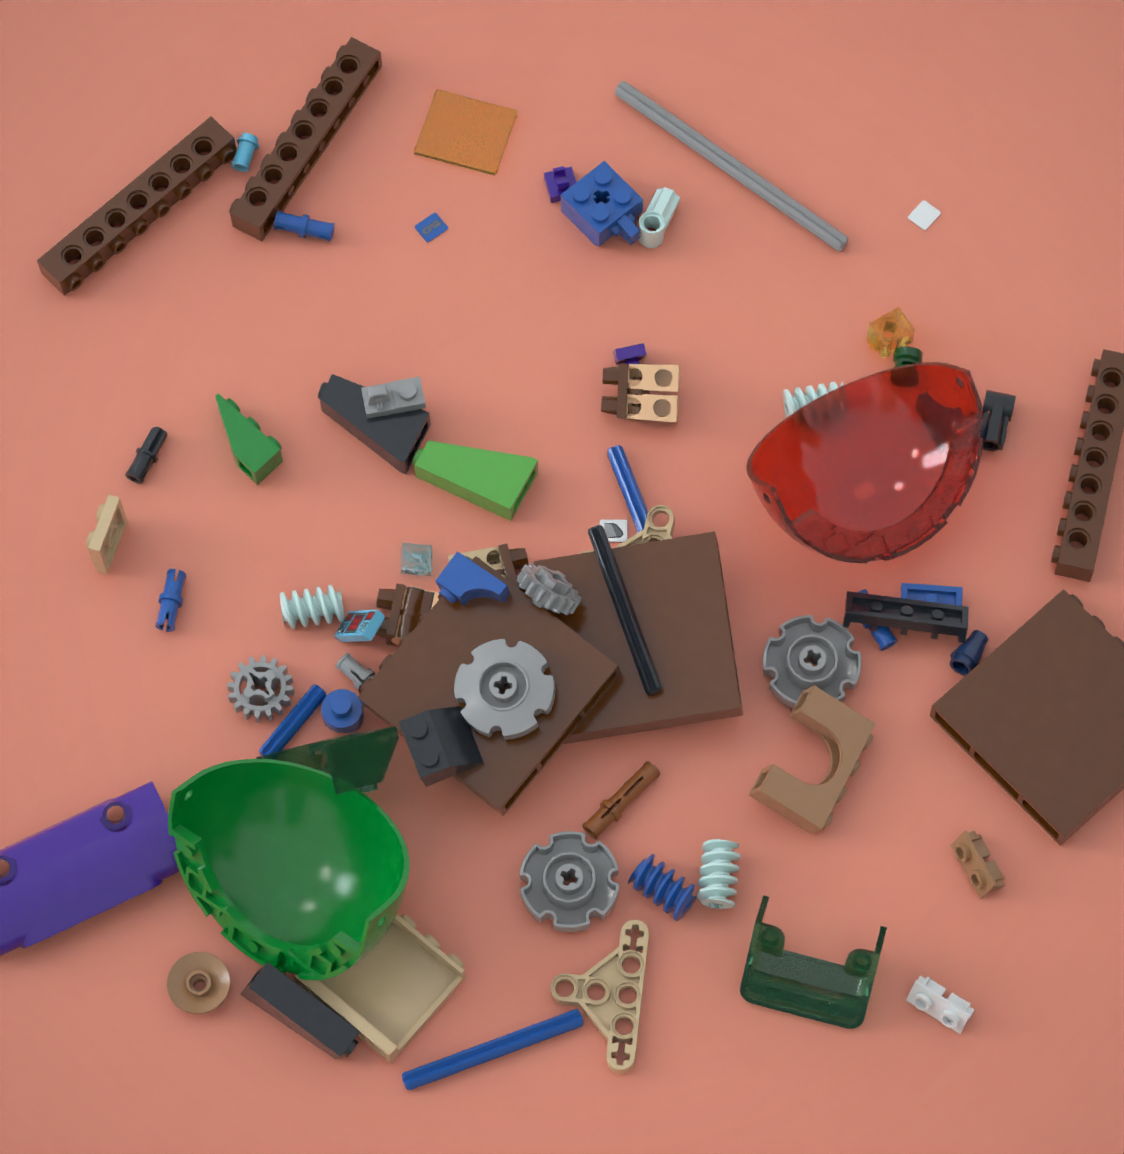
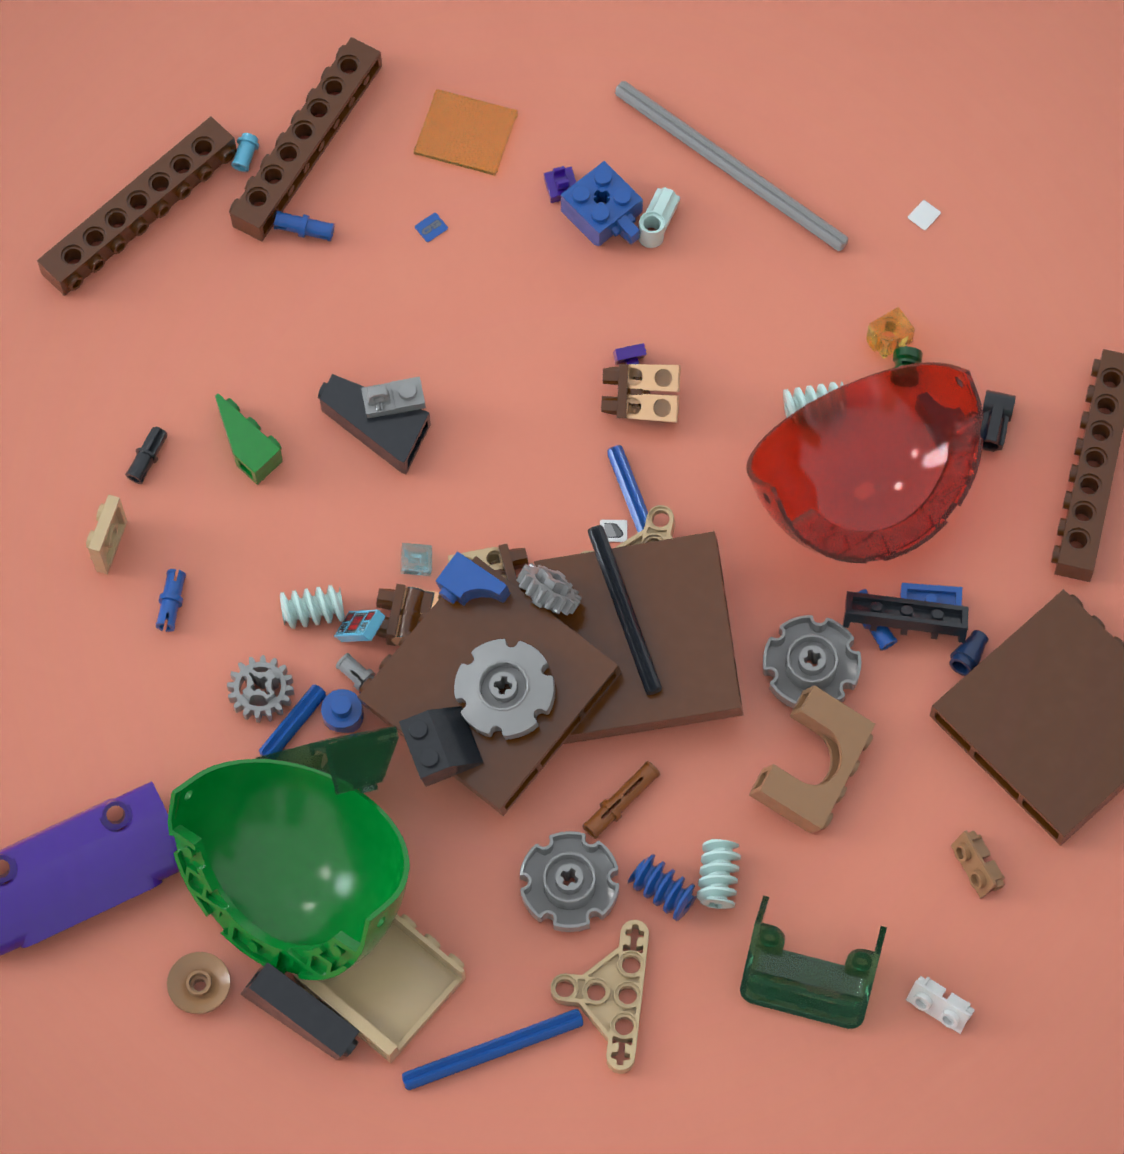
(477, 475): bright green slope -> none

